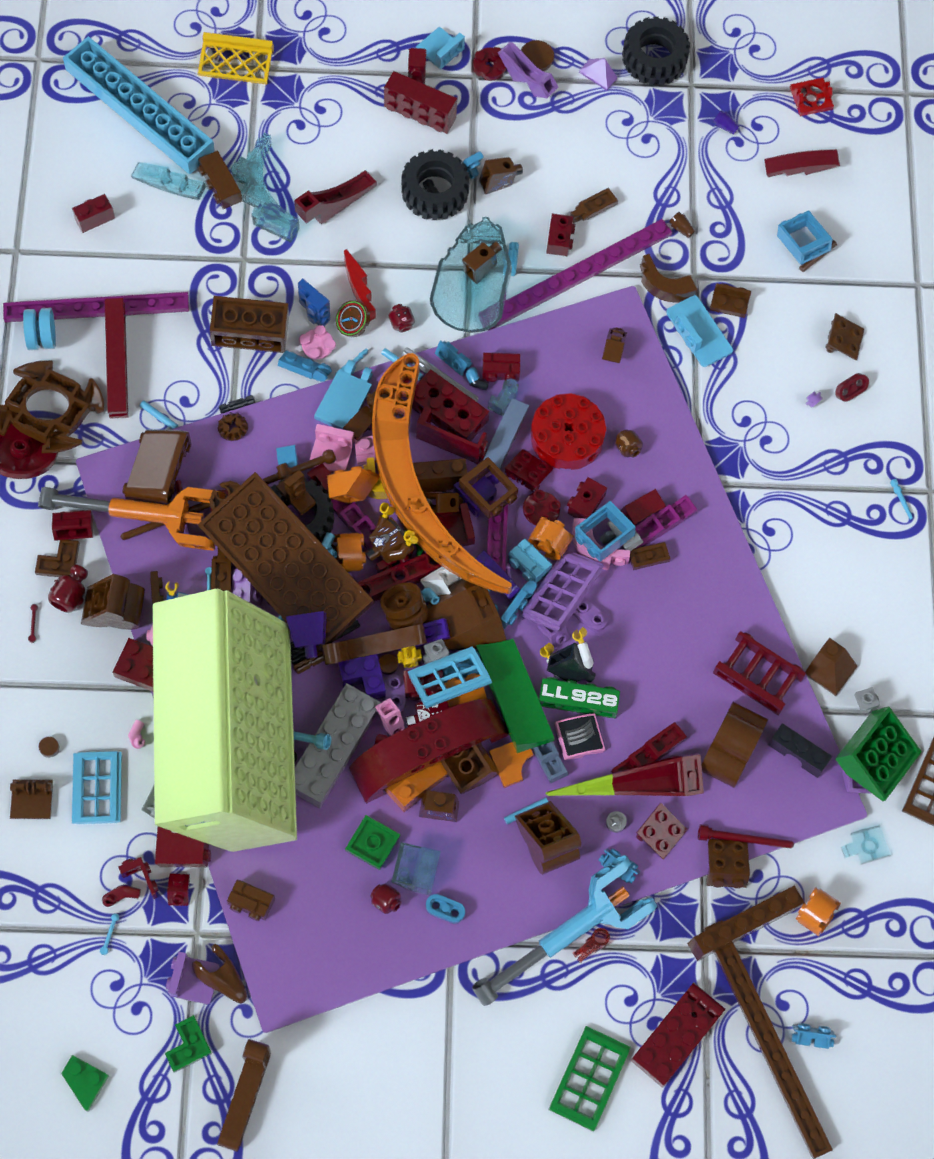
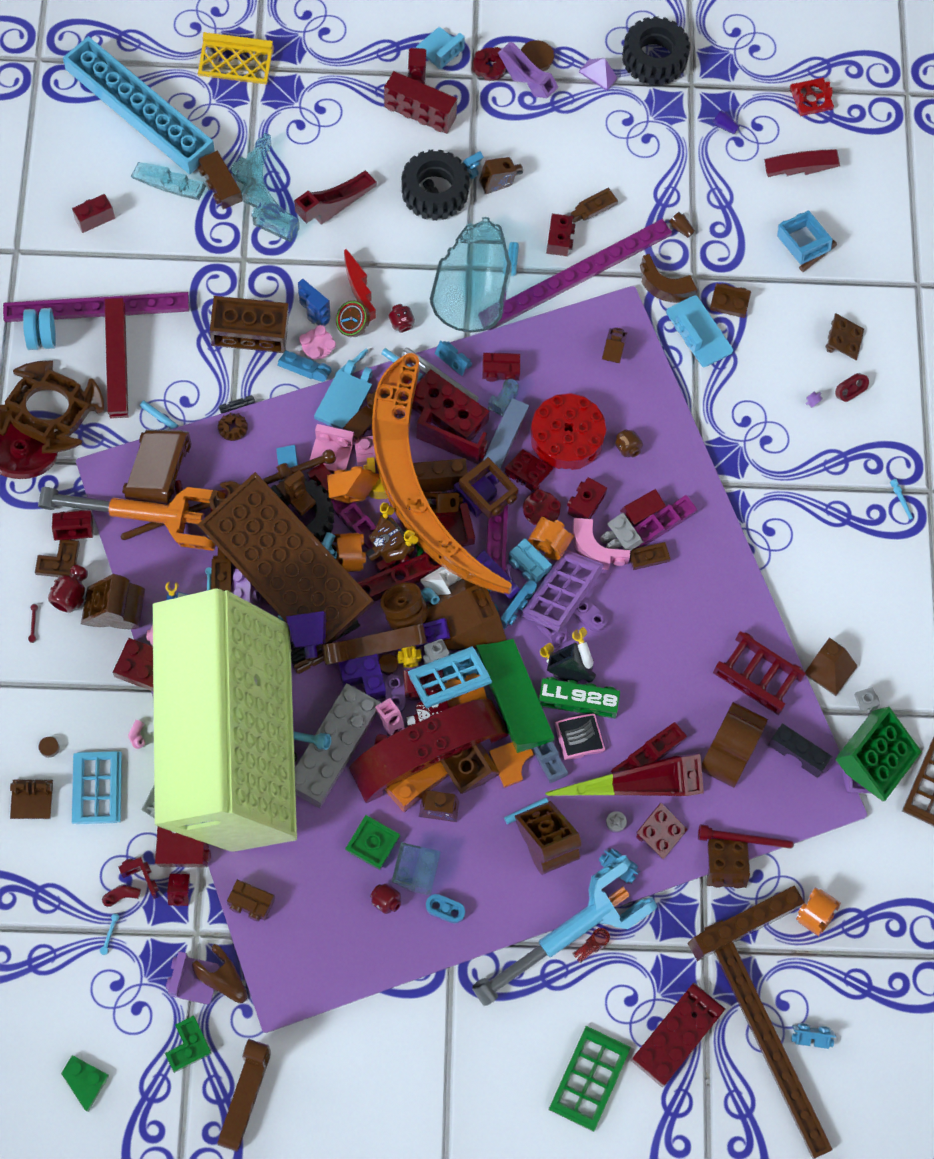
(156, 584): reddish brown hinge -> none
(474, 380): arm -> none
(481, 261): reddish brown torso -> none
(617, 518): dark azure window -> none
(867, 844): clear light blue piece -> none

